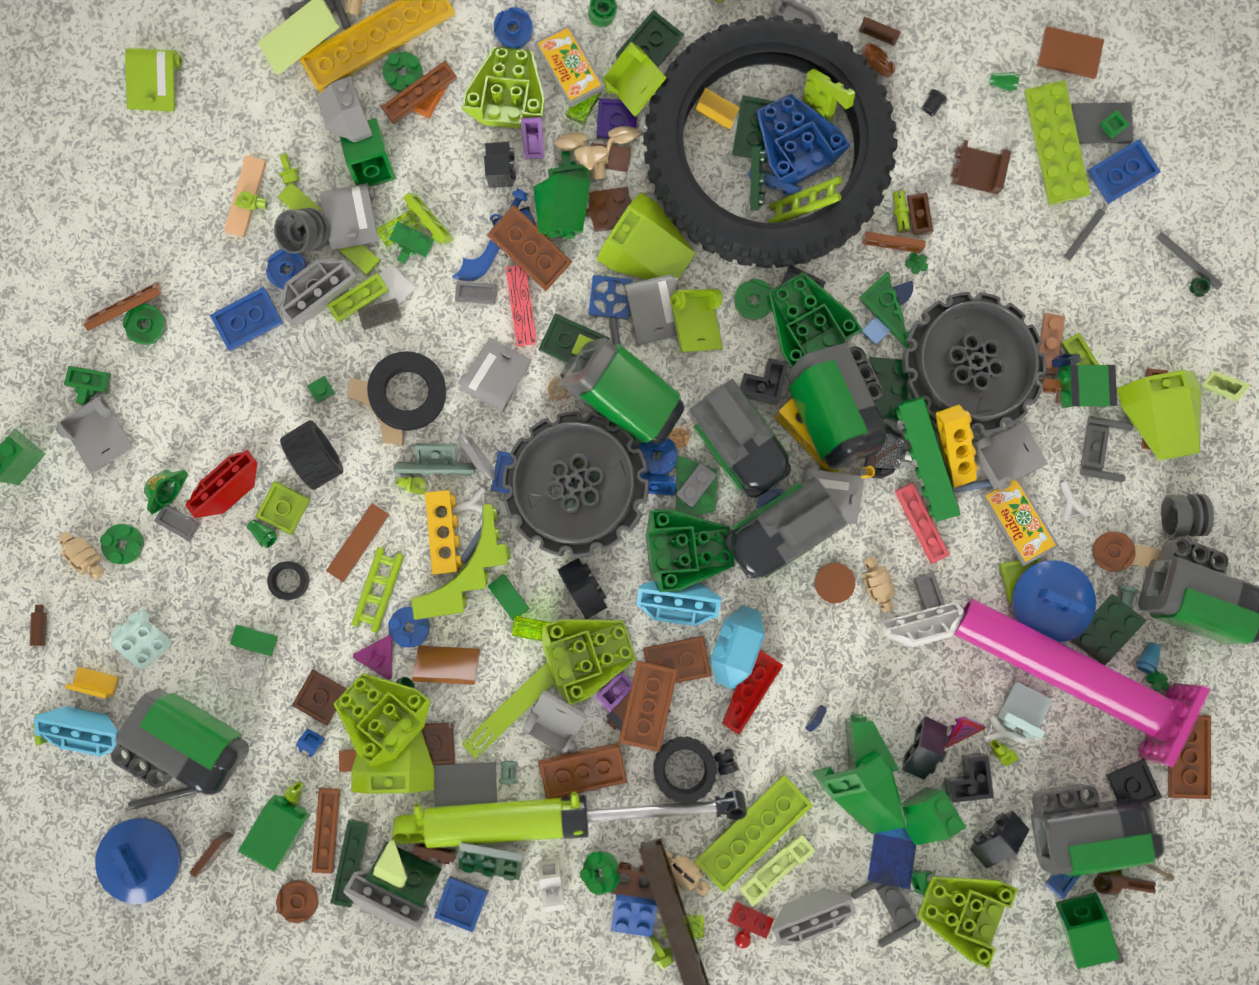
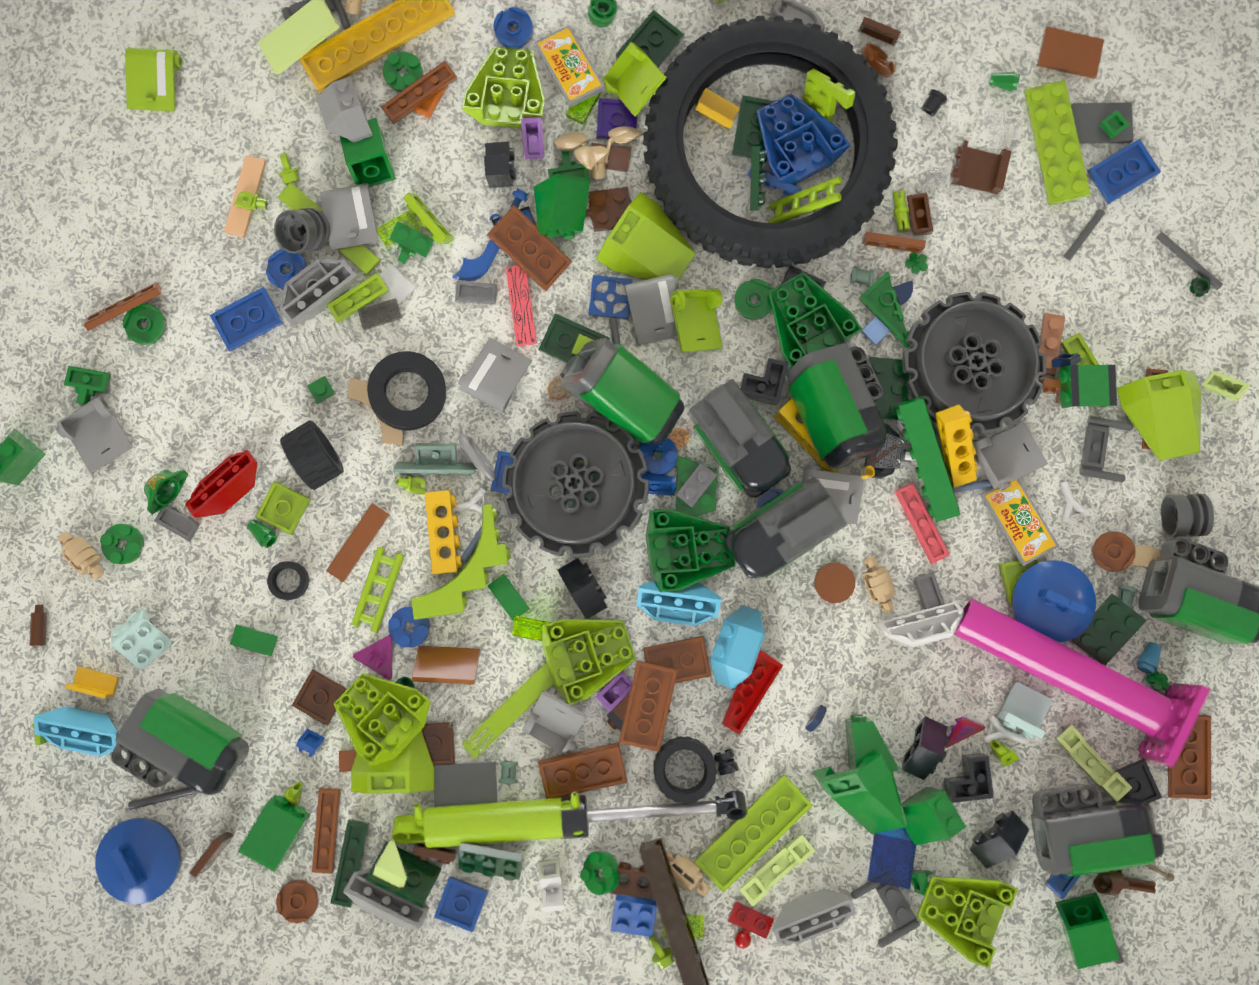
(861, 276): none -> sand green bush
(1093, 764): none -> yellowish green slope

